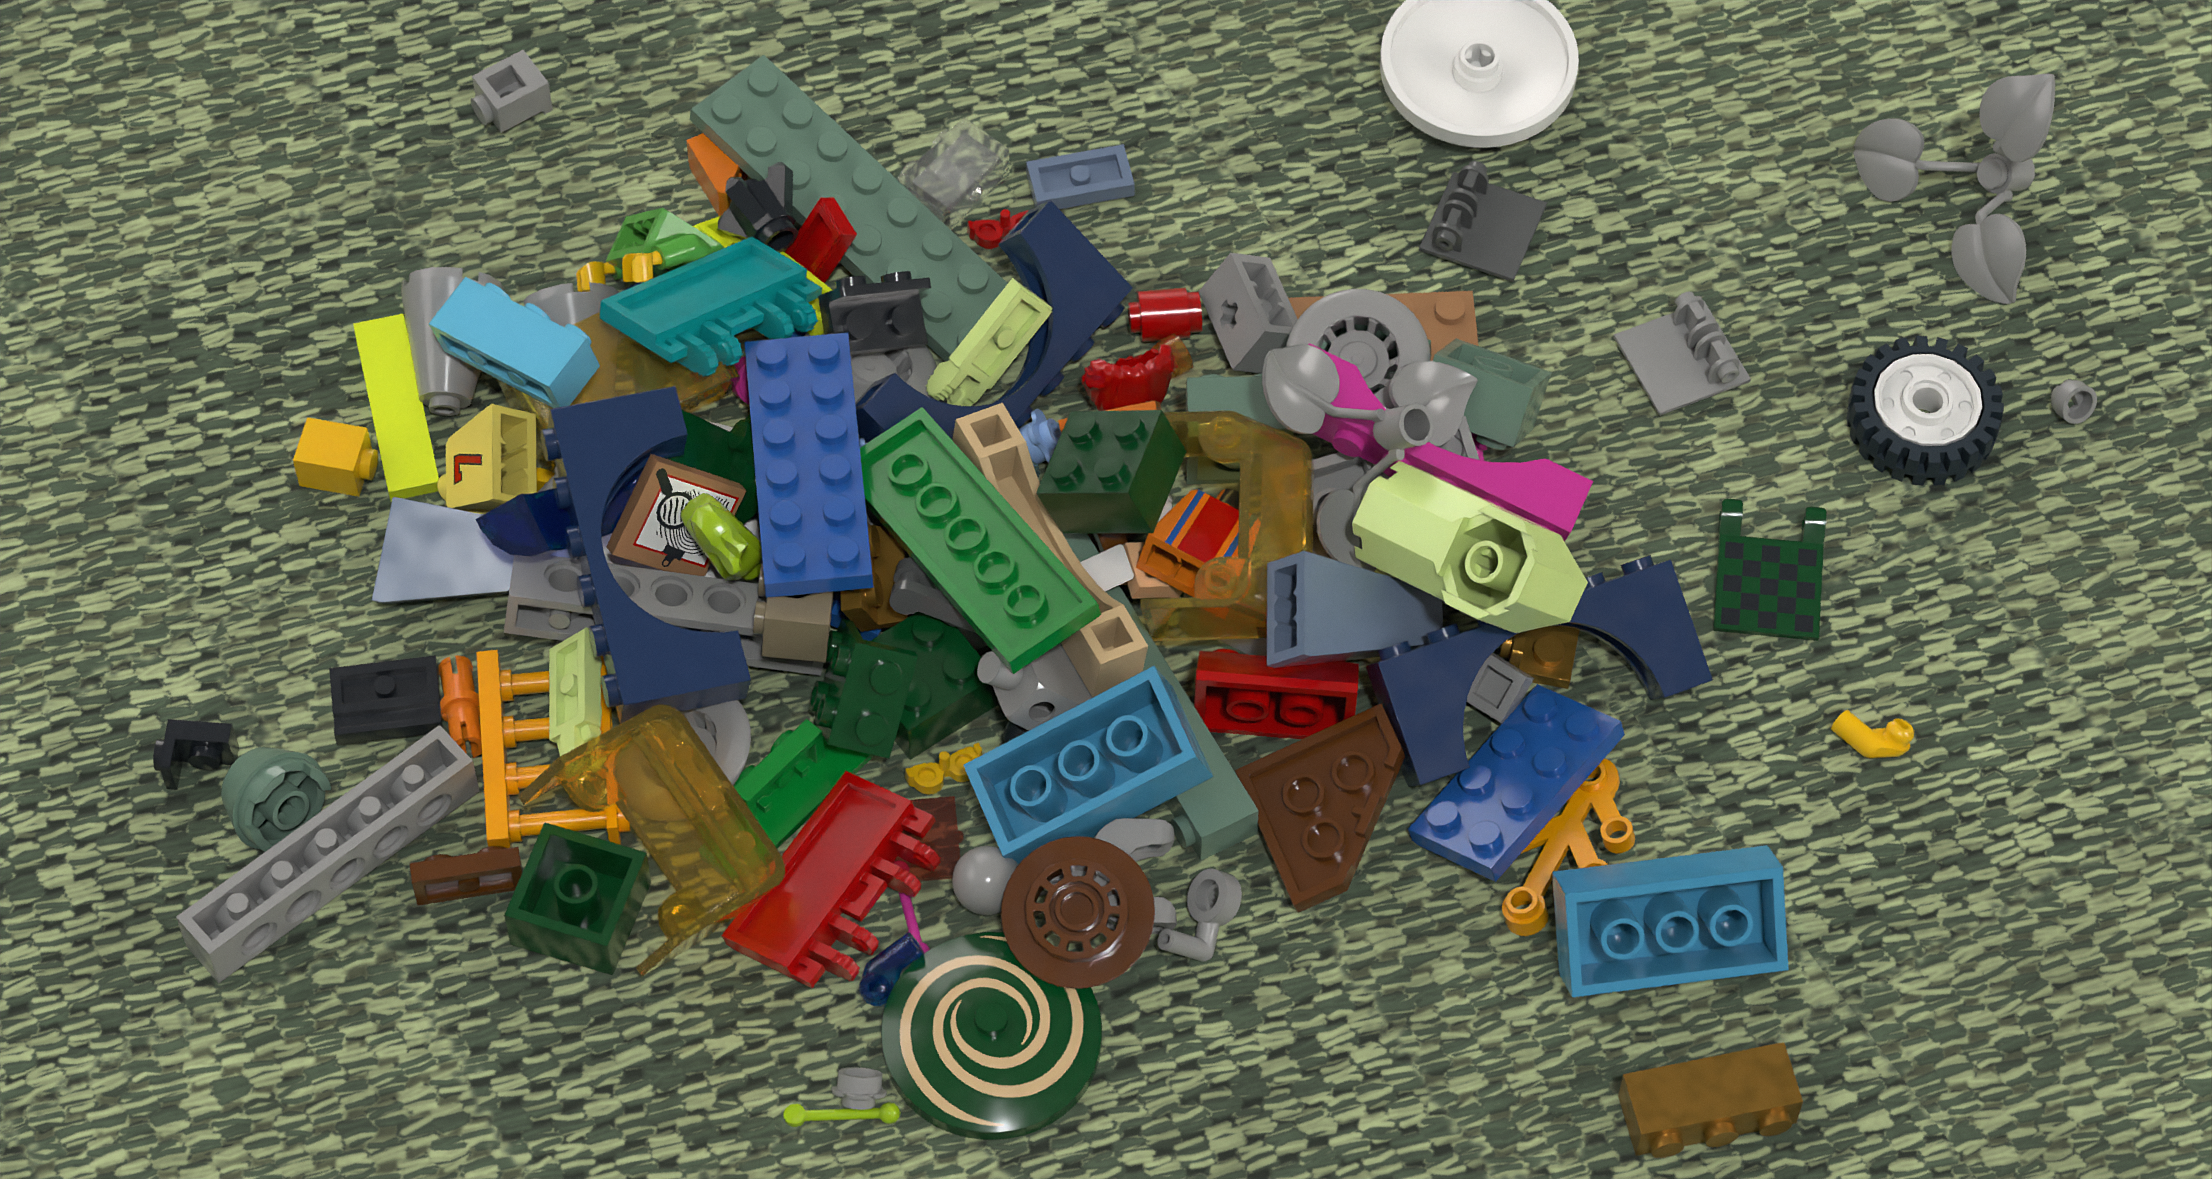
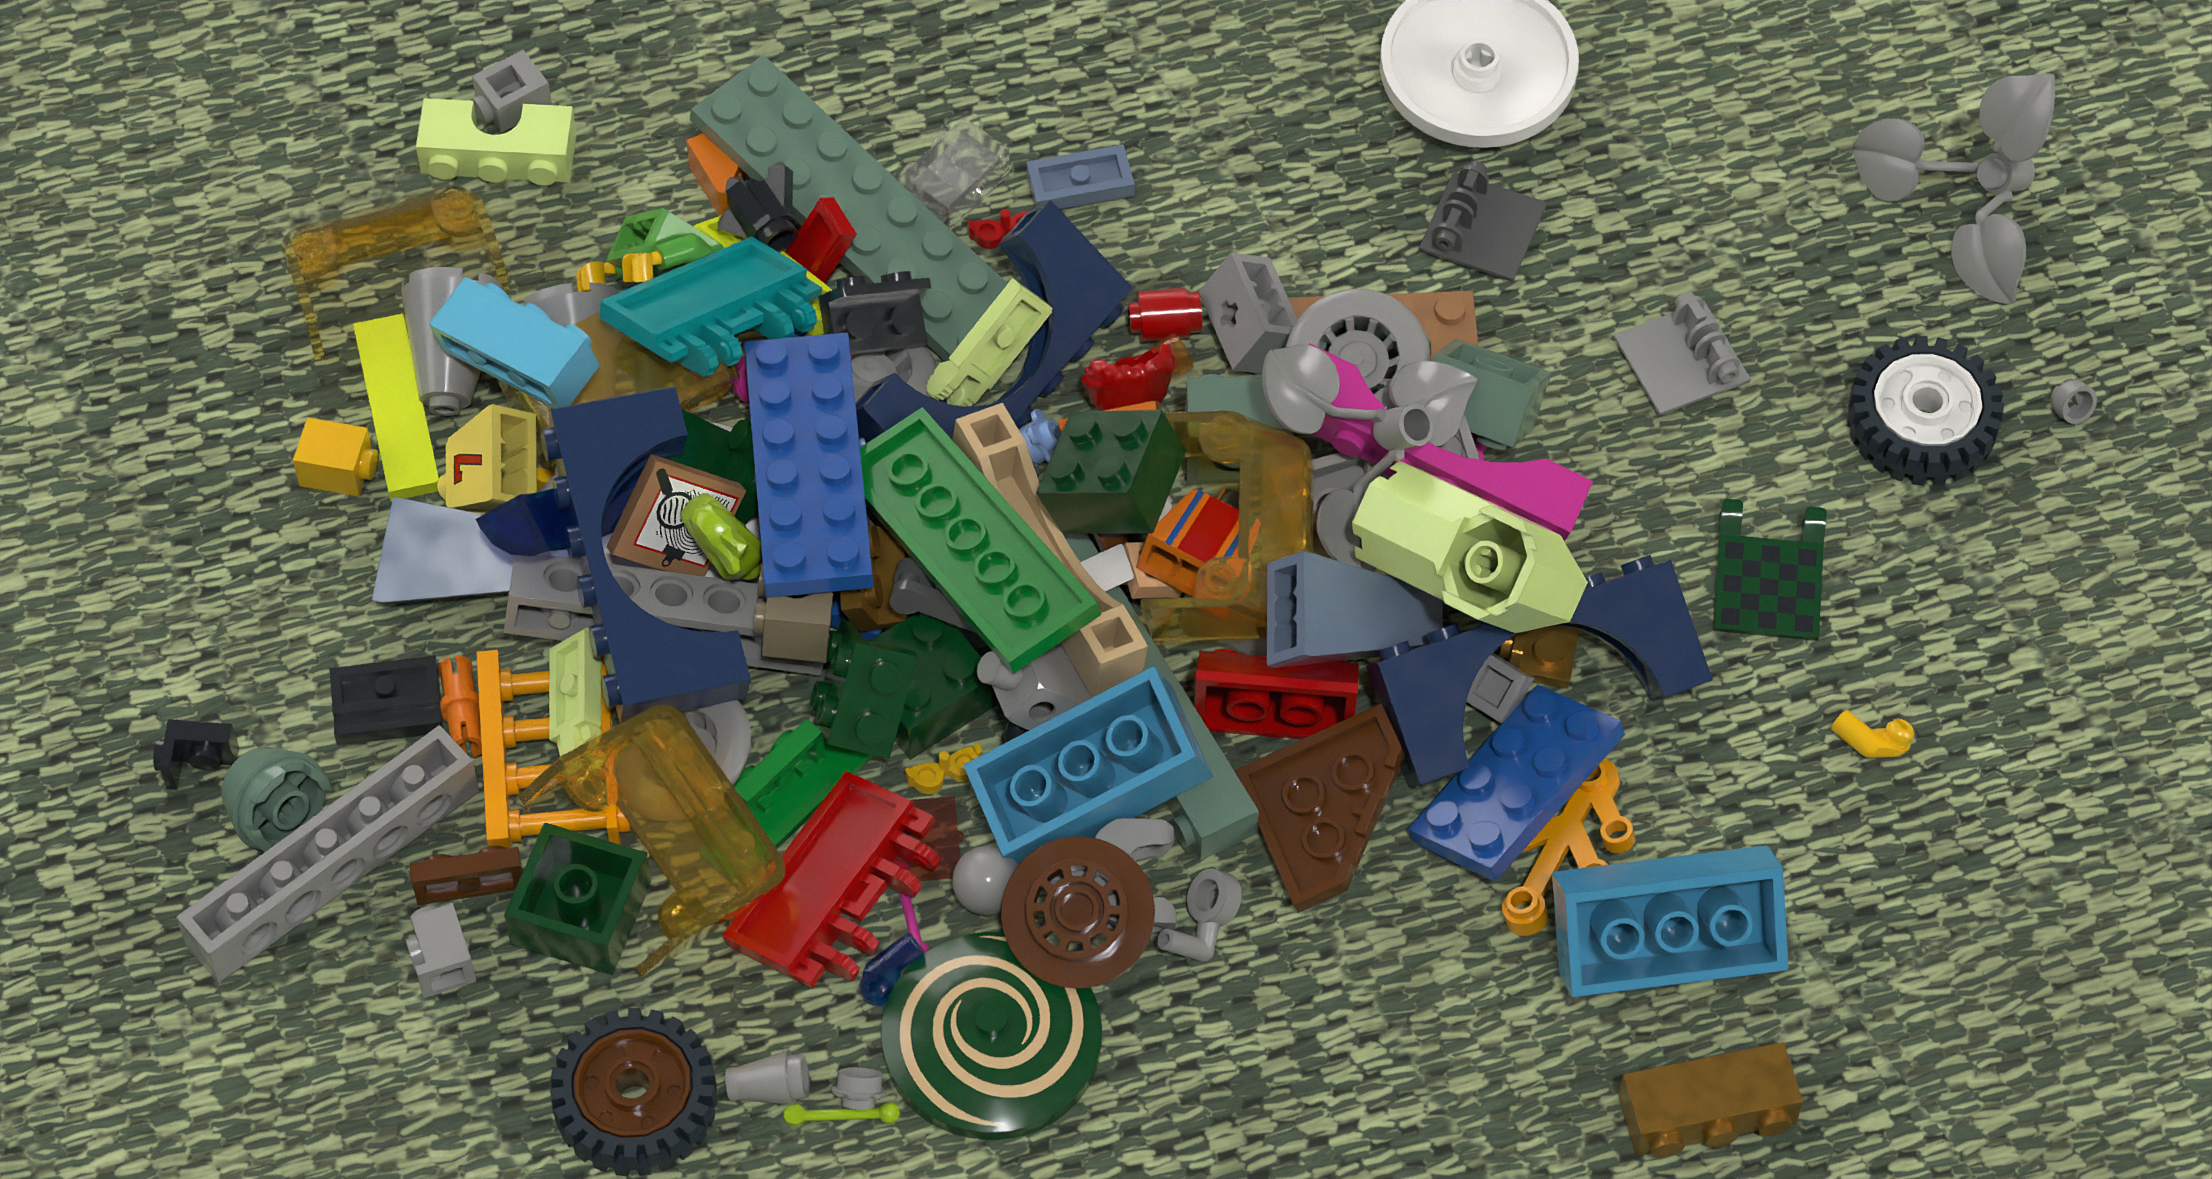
(382, 231): none -> clear yellow windscreen
(439, 950): none -> light grey brick
(534, 150): none -> yellowish green arch
(625, 1055): none -> wheel
(772, 1079): none -> light grey cone

